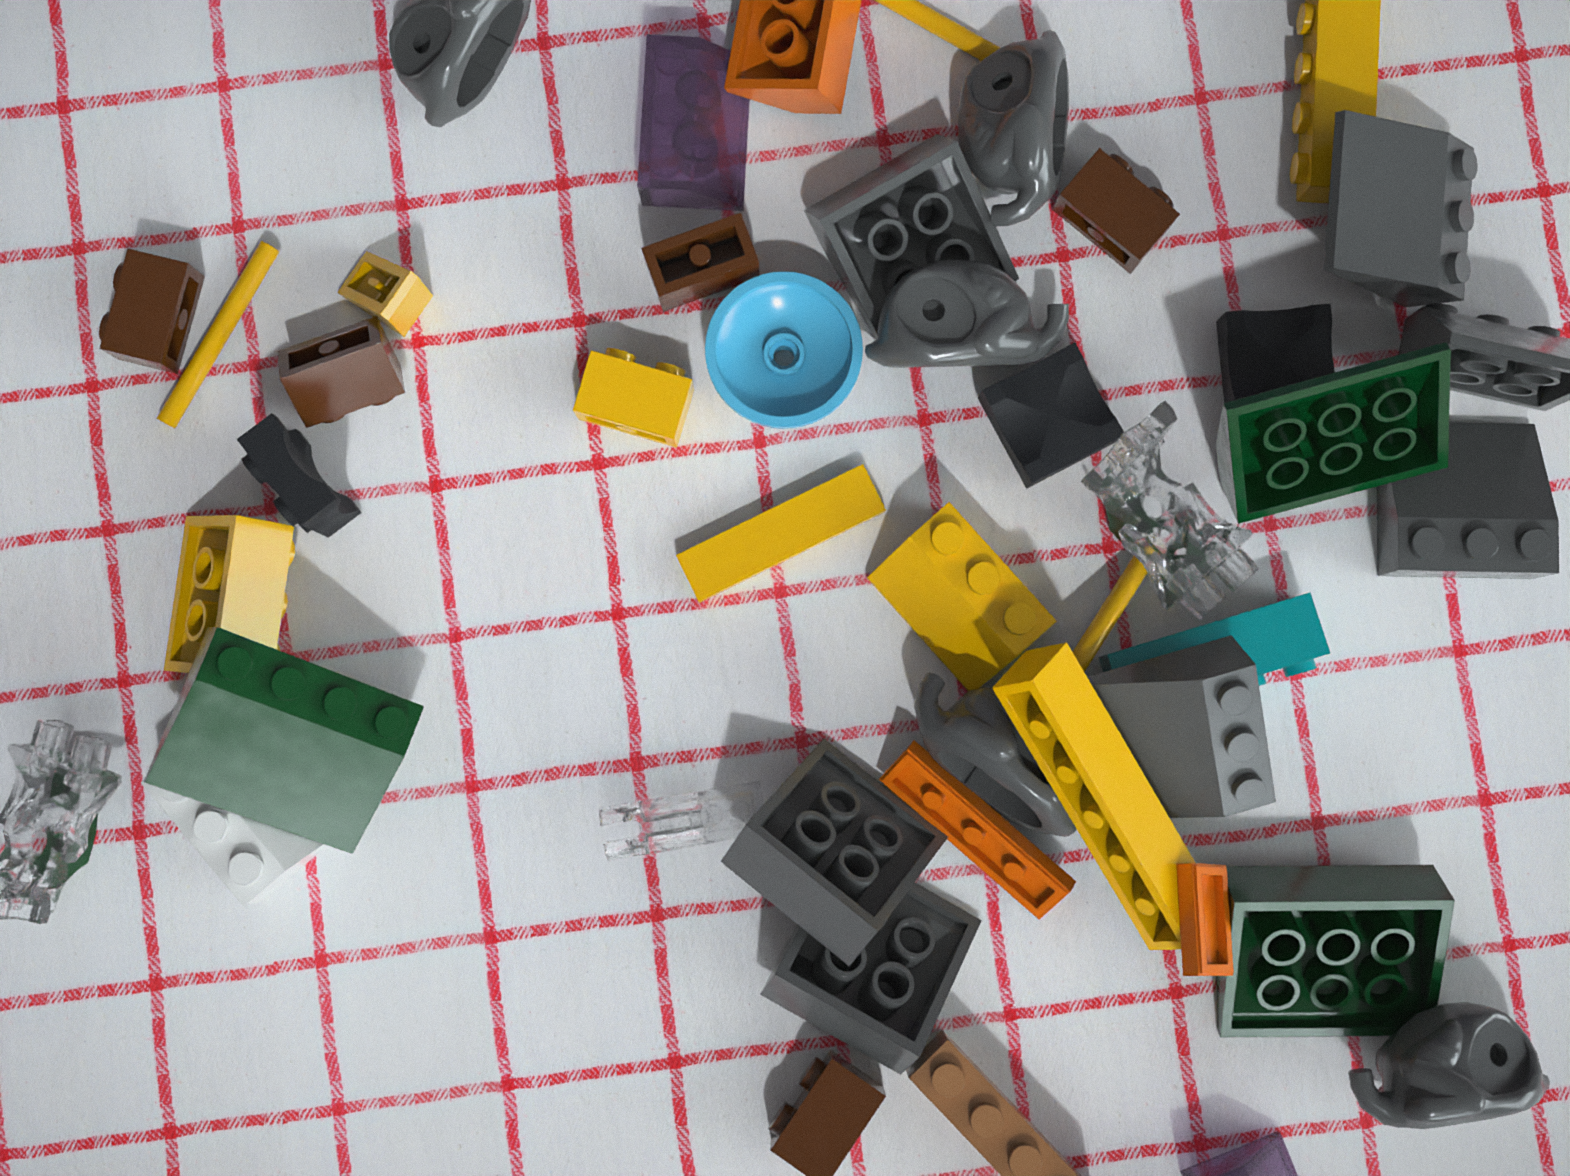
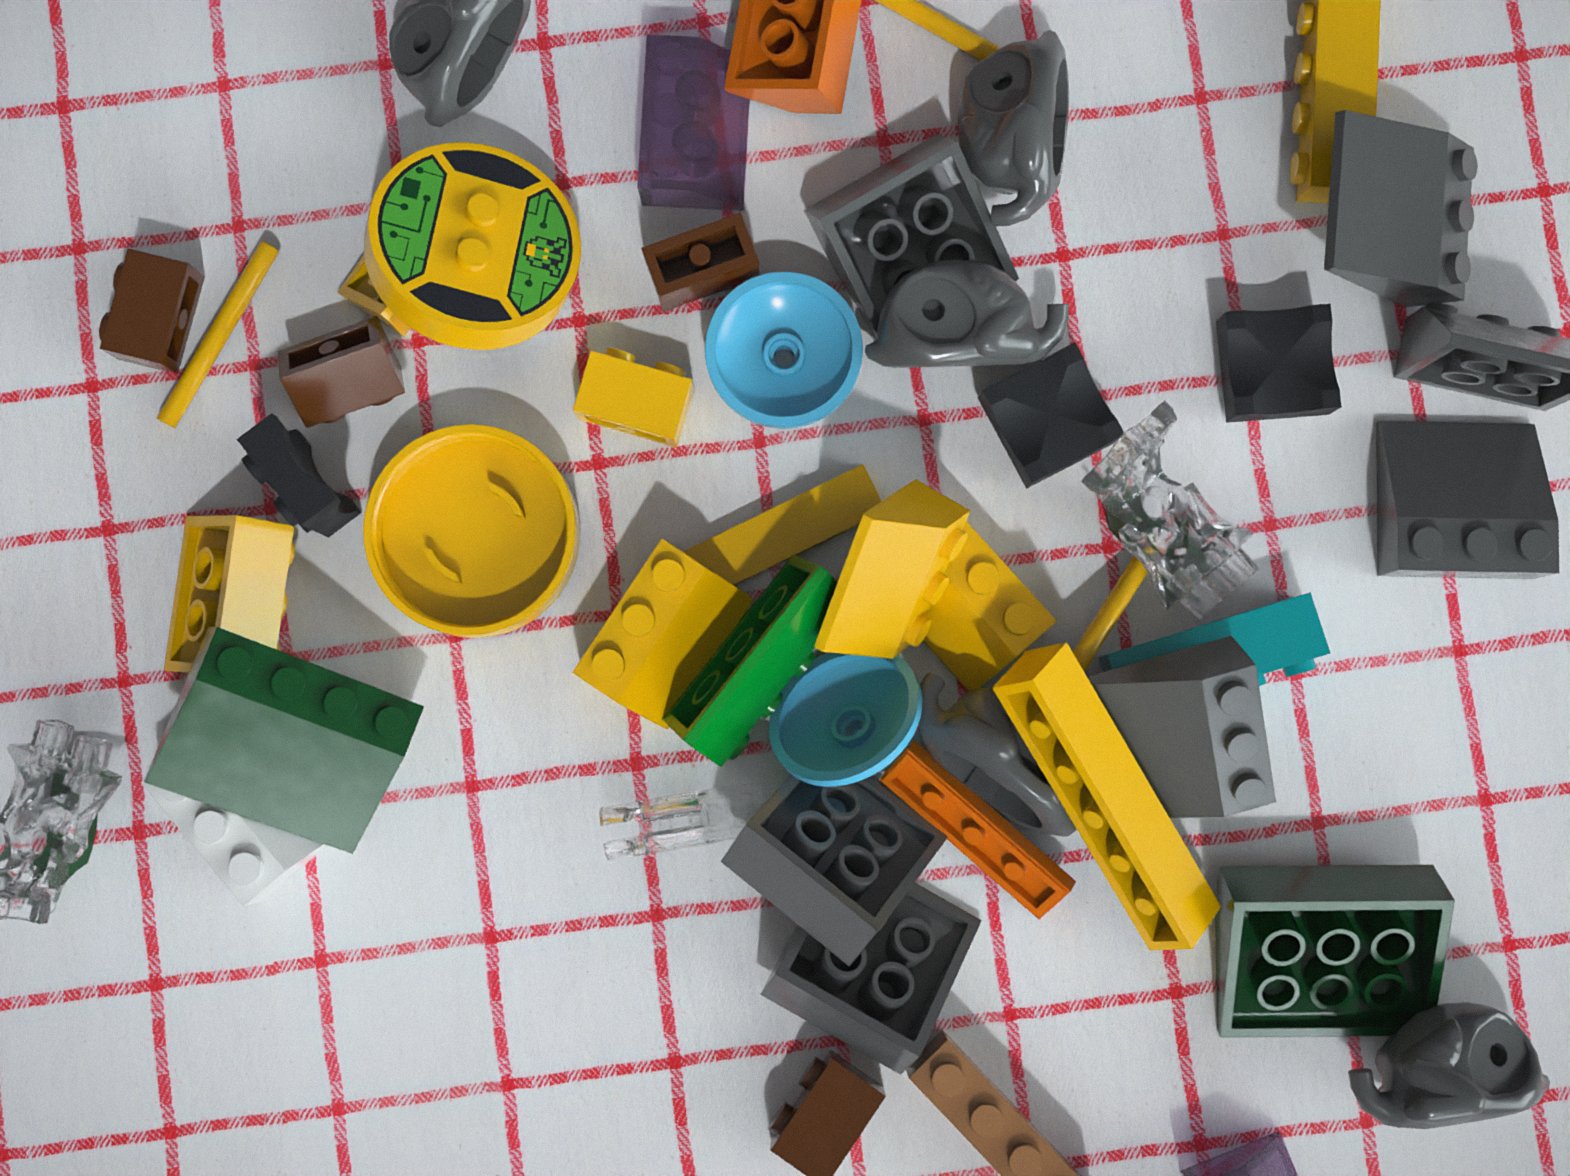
(471, 245): none -> piece
(471, 531): none -> yellow piece
(662, 633): none -> yellow slope
(754, 663): none -> green slope
(845, 718): none -> medium azure dish
(894, 574): none -> yellow slope
(1116, 209): reddish brown brick -> none
(1204, 919): orange tile -> none
(1336, 433): dark green slope -> none

